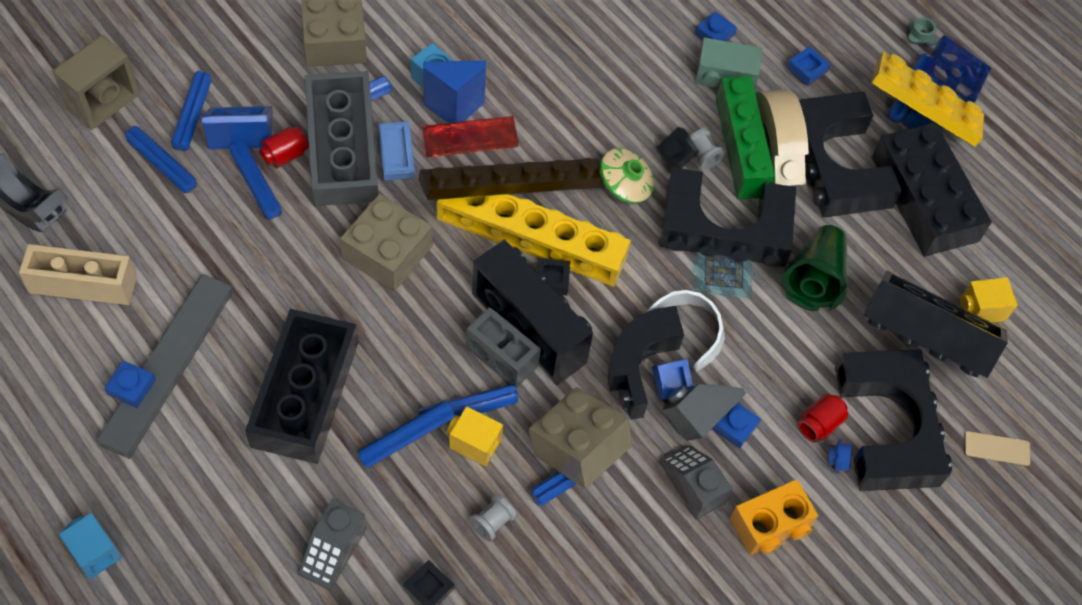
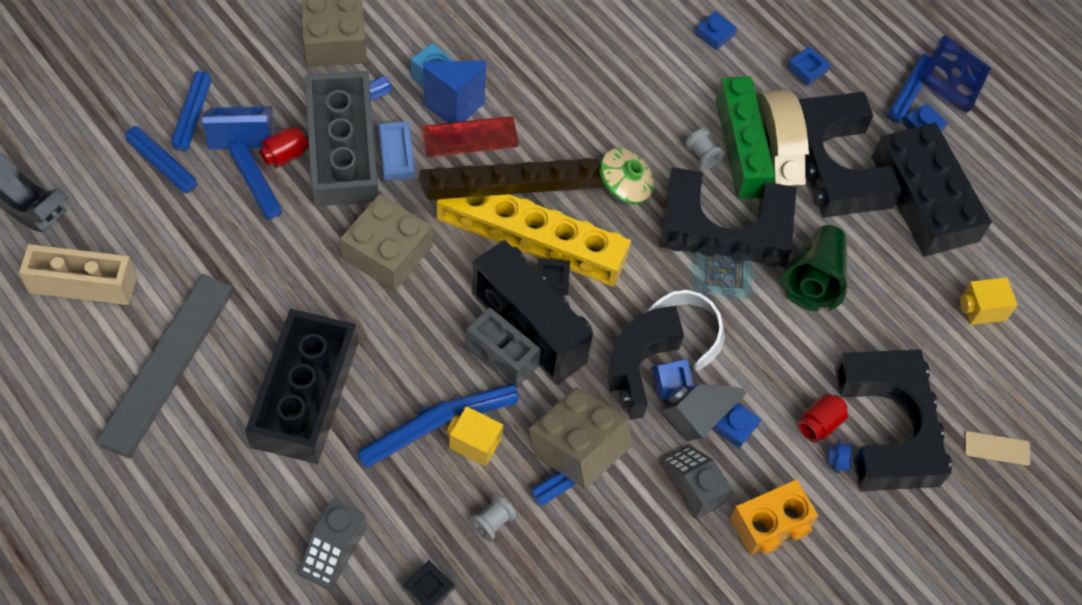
(89, 545): dark azure brick -> none
(96, 82): dark tan brick -> none
(130, 384): blue plate -> none
(678, 148): black plate -> none
(727, 59): sand green brick -> none
(922, 31): sand green plate -> none
(928, 98): yellow plate -> none
(936, 324): black brick -> none

